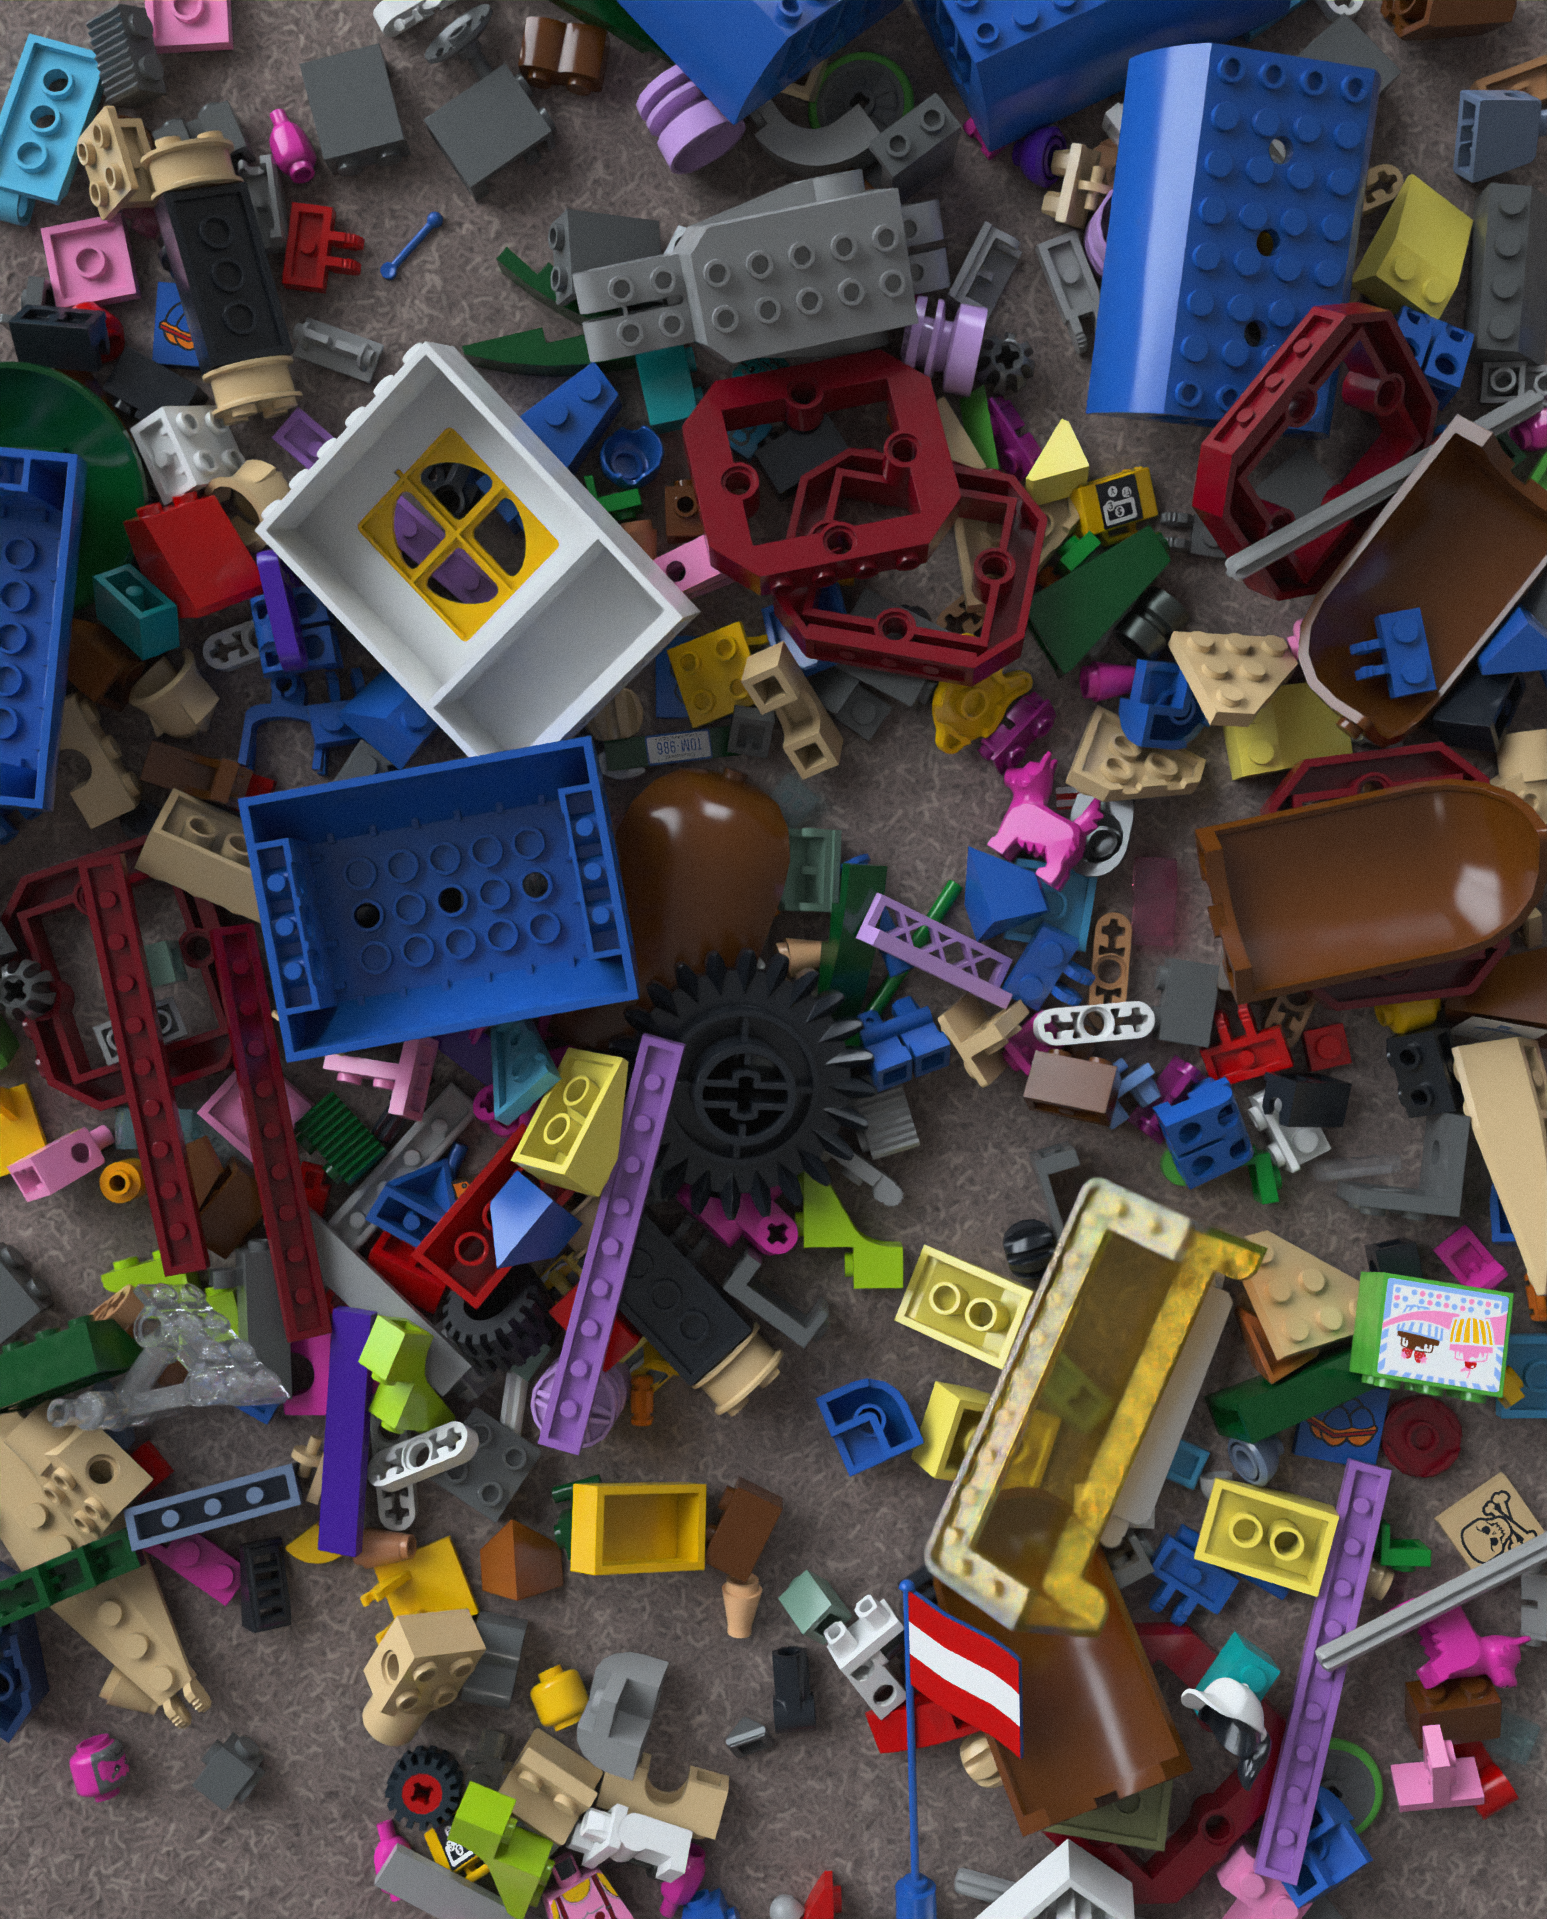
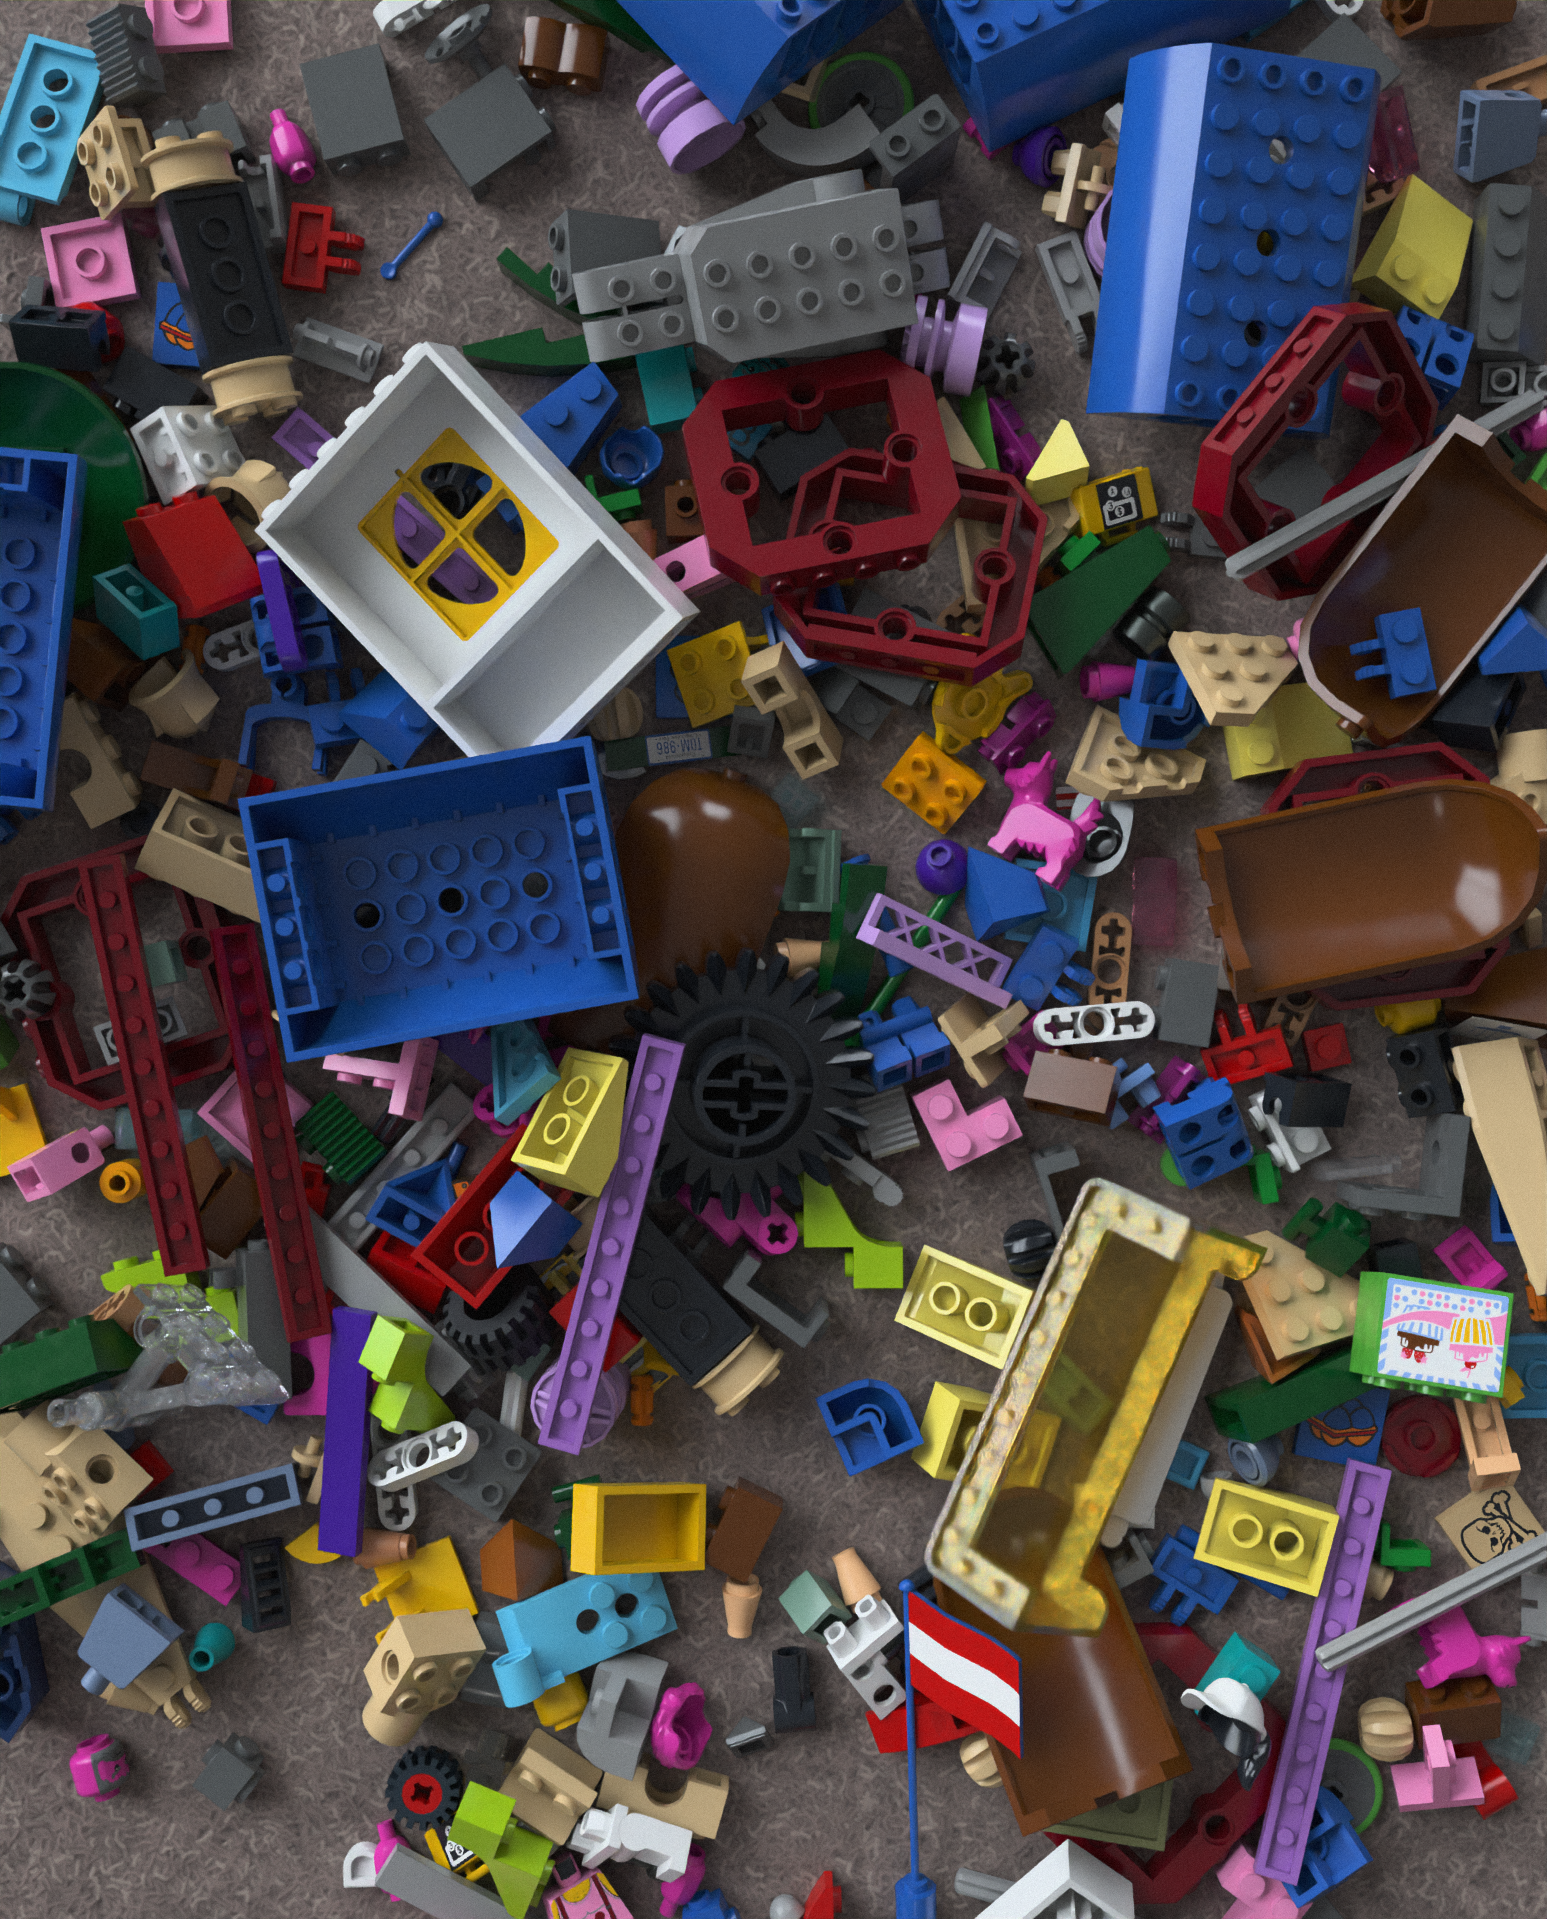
(124, 1640): none -> sand blue torso
(195, 643): none -> orange piece
(211, 1646): none -> teal cone
(360, 1866): none -> white tile
(549, 1646): none -> medium azure hinge
(680, 1727): none -> dark pink hair
(855, 1578): none -> light nougat cone
(933, 783): none -> light orange bracket
(942, 867): none -> dark purple brick
(962, 1134): none -> bright pink brick
(1333, 1239): none -> dark green brick
(1385, 1729): none -> tan piece
(1393, 140): none -> clear pink slope
(1486, 1444): none -> light nougat bracket

